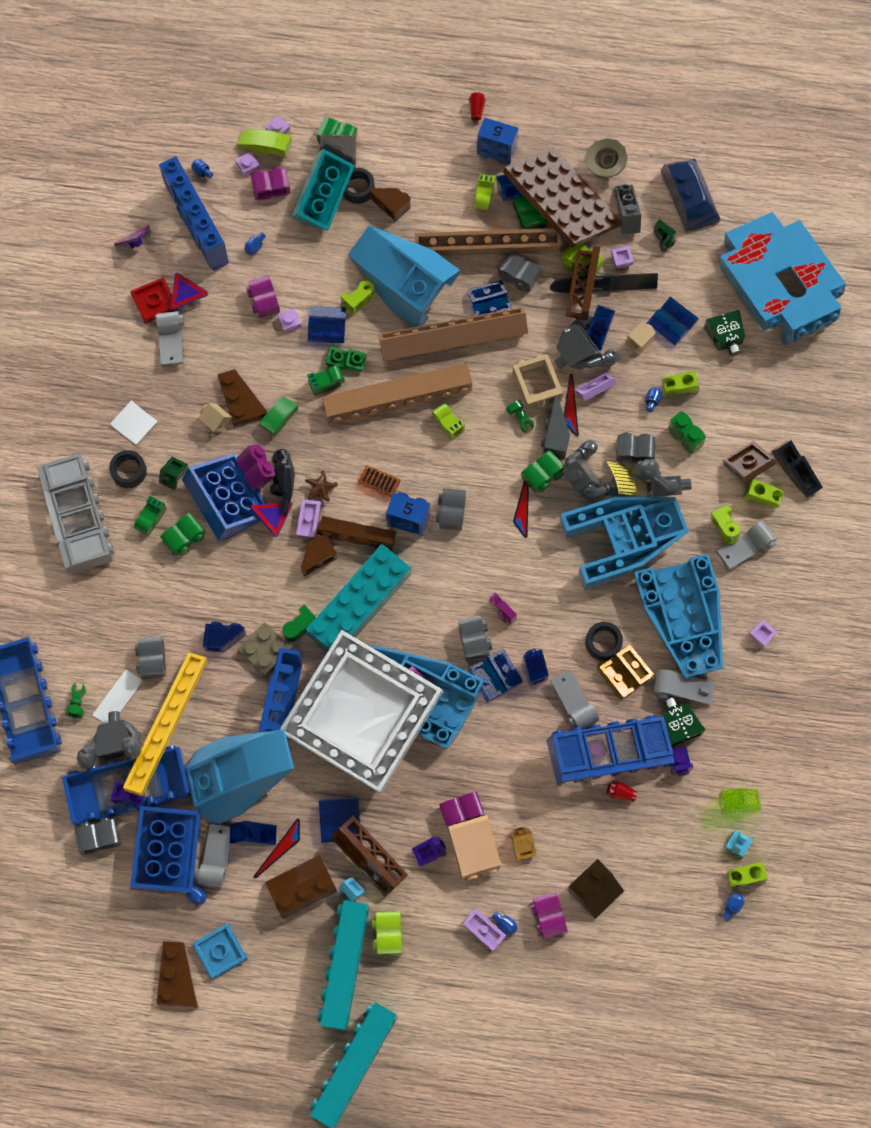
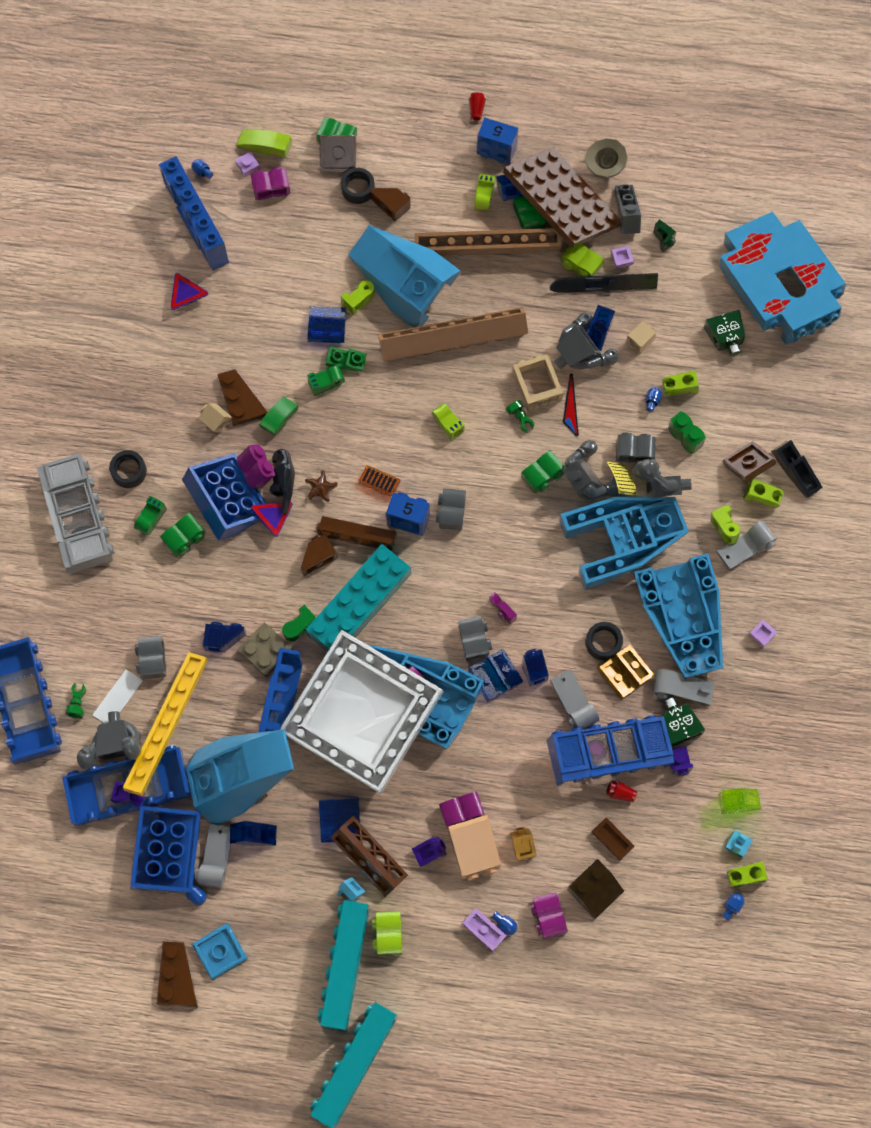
(97, 836): dark grey brick -> none
(133, 239): dark purple piece -> none
(133, 422): white sticker -> none
(152, 299): red tile -> none
(170, 337): light grey door -> none
(172, 472): dark green bracket -> none
(254, 244): blue cylinder -> none
(264, 297): magenta brick -> none
(278, 125): lavender plate -> none
(286, 843): sticker -> none
(289, 320): lavender plate -> none
(301, 886): reddish brown slope -> none
(308, 519): lavender plate -> none
(322, 190): teal slope -> none
(397, 393): medium nougat brick -> none
(489, 298): clear blue slope -> none
(520, 272): dark grey brick -> none
(521, 513): sticker -> none
(558, 433): dark grey slope -> none
(592, 265): reddish brown fence -> none
(600, 384): lavender plate -> none
(613, 839): none -> reddish brown tile
(673, 321): clear blue slope -> none
(690, 194): dark blue windscreen -> none

